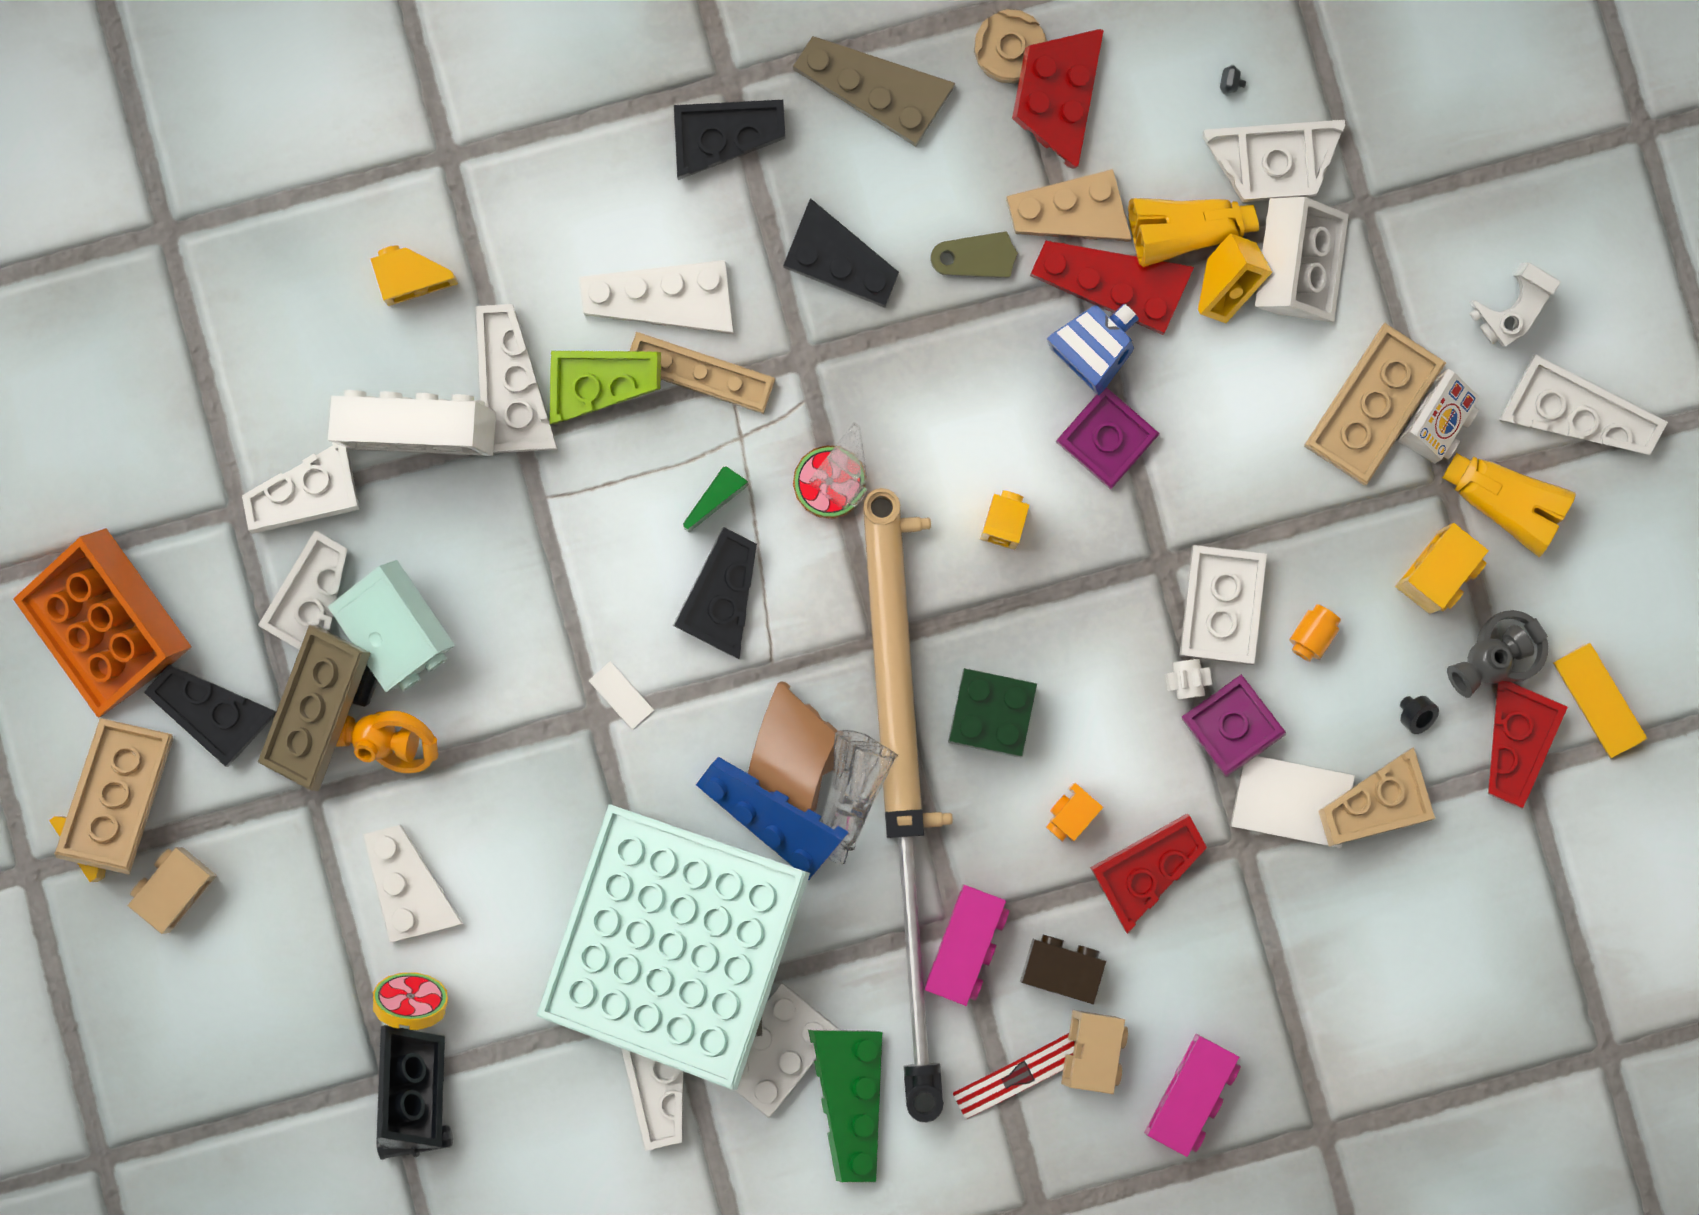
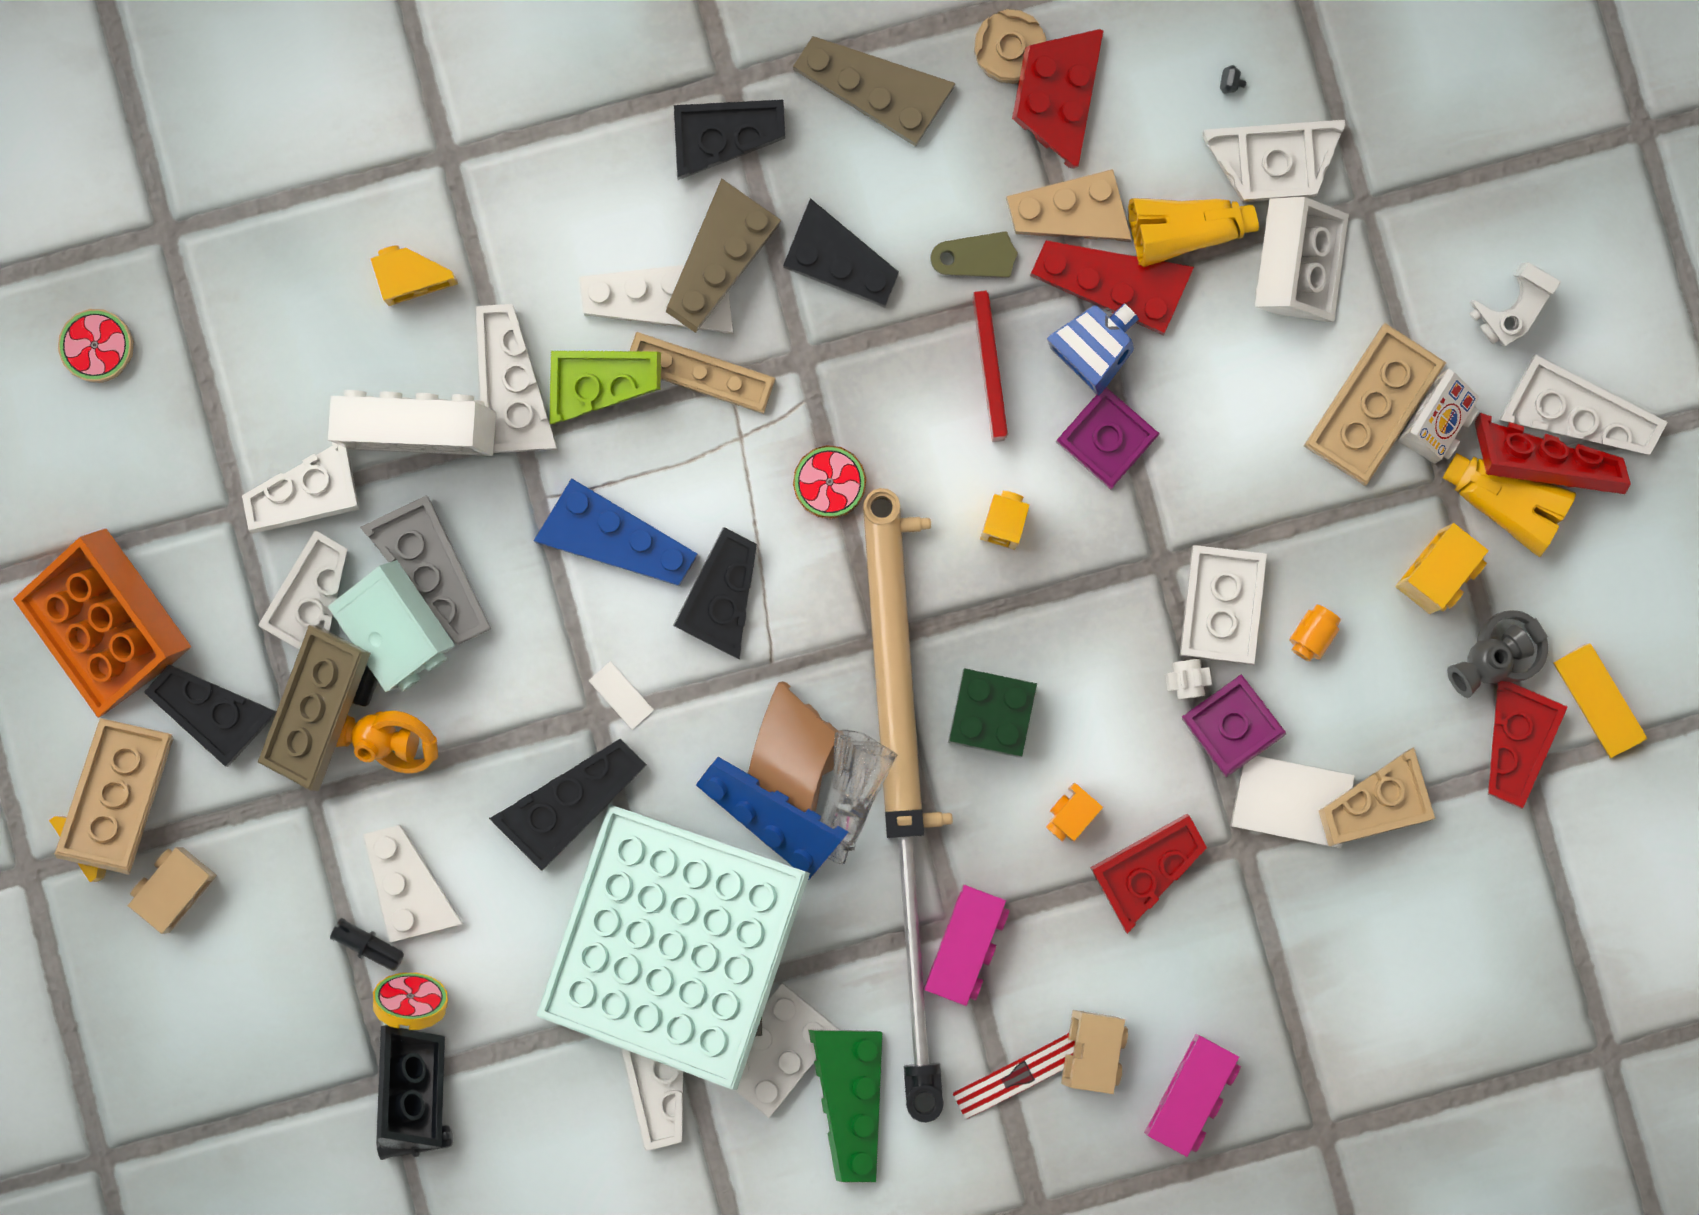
(95, 345): none -> tile
(367, 945): none -> black axle
(426, 555): none -> light grey wing
(561, 809): none -> black wing
(604, 532): none -> blue wing
(721, 252): none -> dark tan wing
(721, 490): green slope -> none
(843, 471): clear slope -> none
(990, 366): none -> red tile
(1063, 970): dark brown brick -> none
(1231, 277): yellow slope -> none
(1418, 713): black tile -> none
(1547, 459): none -> red wing

